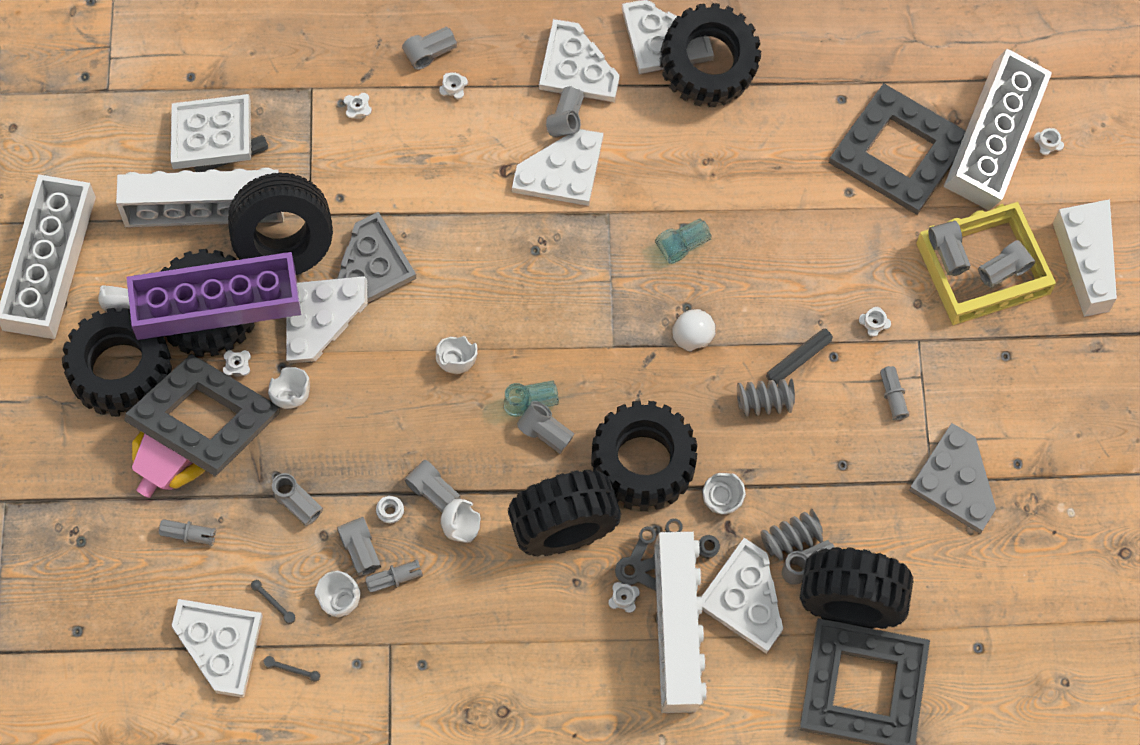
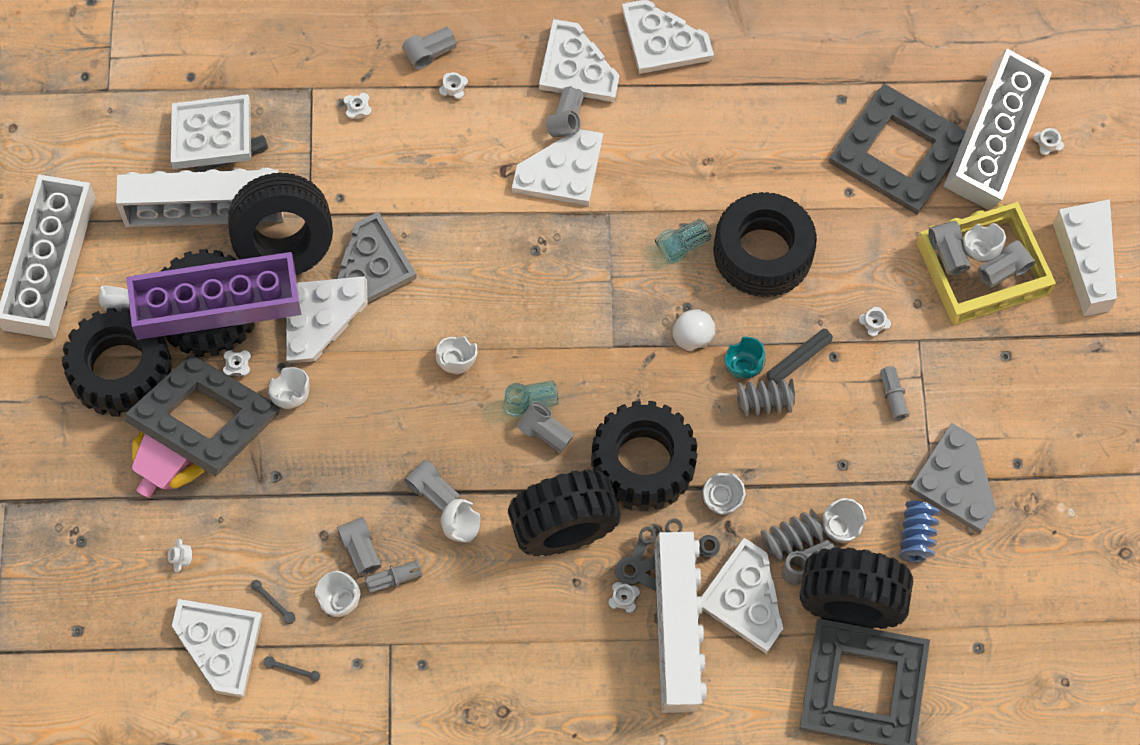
(180, 555): none -> white plate
(187, 532): light grey axle -> none
(297, 500): light grey piece -> none
(390, 501): white plate -> none
(721, 25): black tyre -> none
(745, 358): none -> teal hair
(770, 213): none -> black tyre
(843, 520): none -> white hair
(917, 532): none -> medium blue piece
(984, 242): none -> white hair

